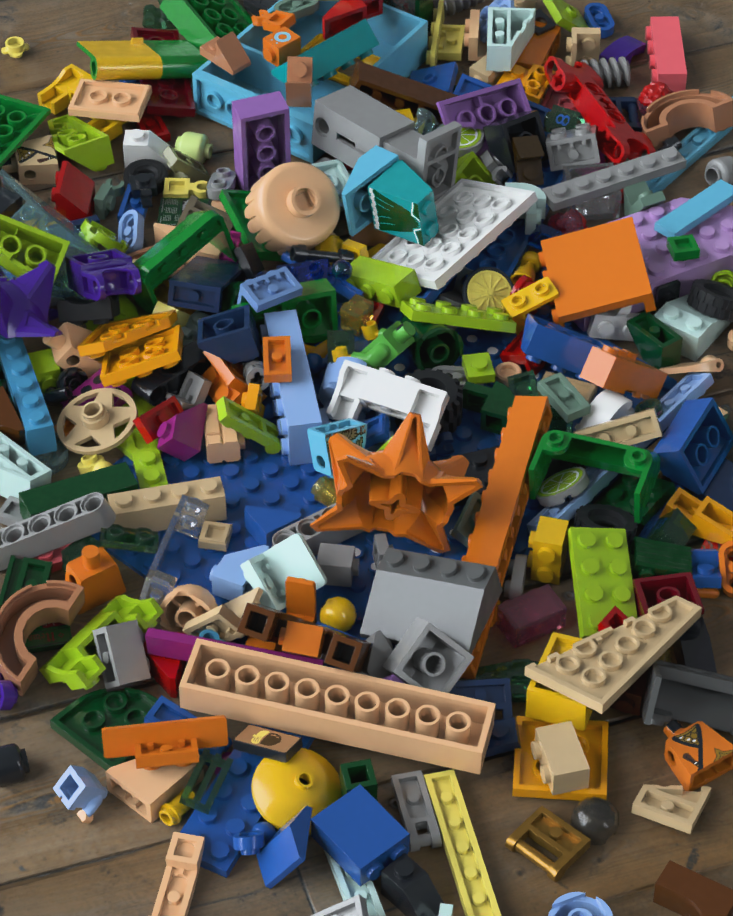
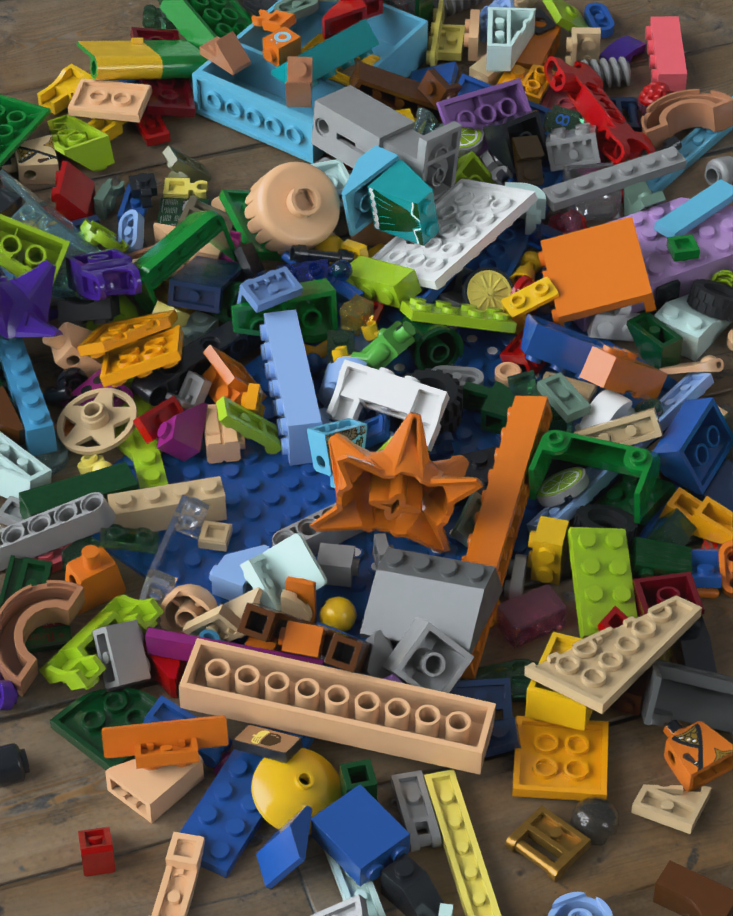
(15, 47): light yellow plate -> none
(45, 368): lime brick -> none
(81, 790): light blue piece -> none
(97, 851): none -> red slope
(143, 145): white slope -> none
(147, 166): black tyre -> none
(172, 812): yellow pin -> none
(195, 146): yellowish green head -> none
(215, 761): clear green tile -> none
(221, 179): light grey plate -> none
(230, 335): dark blue slope -> none
(249, 372): light grey pin -> none
(251, 841): blue plate -> none
(260, 136): medium lavender brick -> none
(265, 522): blue slope -> none
(277, 359): orange plate -> none
(294, 606): none -> tan tile
(324, 491): clear yellow cone -> none
(436, 88): none -> reddish brown bracket
(478, 368): lime bracket -> none
(560, 758): tan brick -> none

